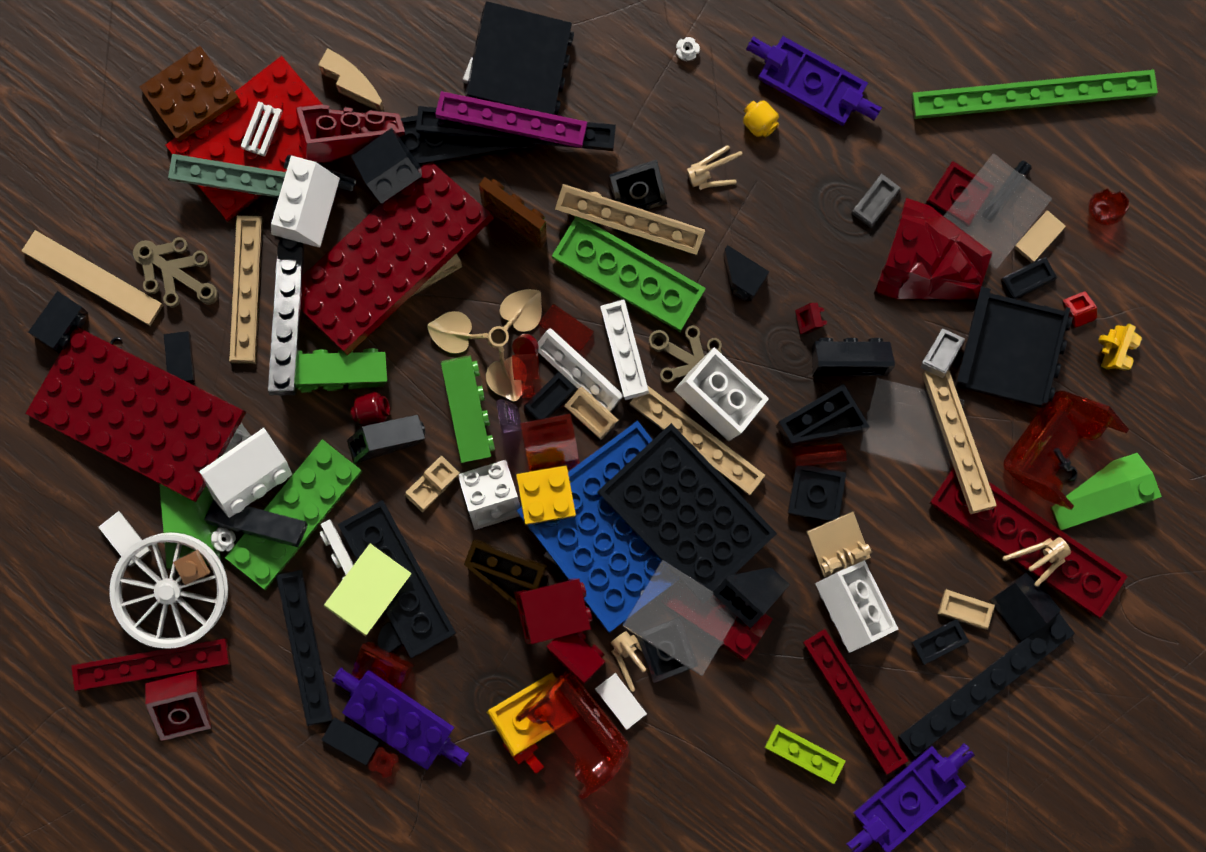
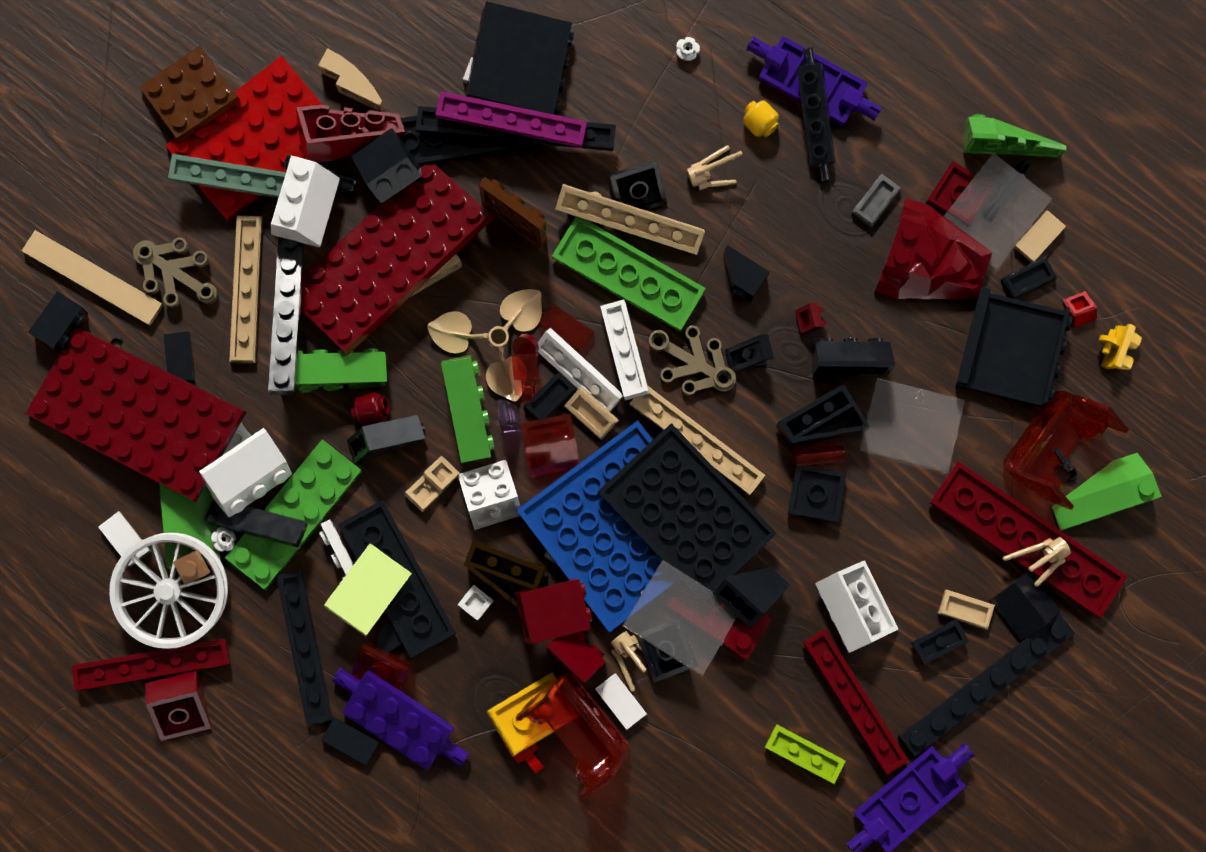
(252, 126): white tile -> none
(381, 754): clear red plate -> none
(475, 602): none -> white plate
(546, 495): yellow plate -> none
(721, 394): white slope -> none
(750, 354): none -> black slope
(816, 114): none -> black plate
(839, 544): tan hinge -> none
(942, 353): flat silver tile -> none
(959, 442): tan plate -> none
(997, 137): none -> bright green wedge
(1034, 94): bright green plate -> none
(1108, 207): clear red hair -> none

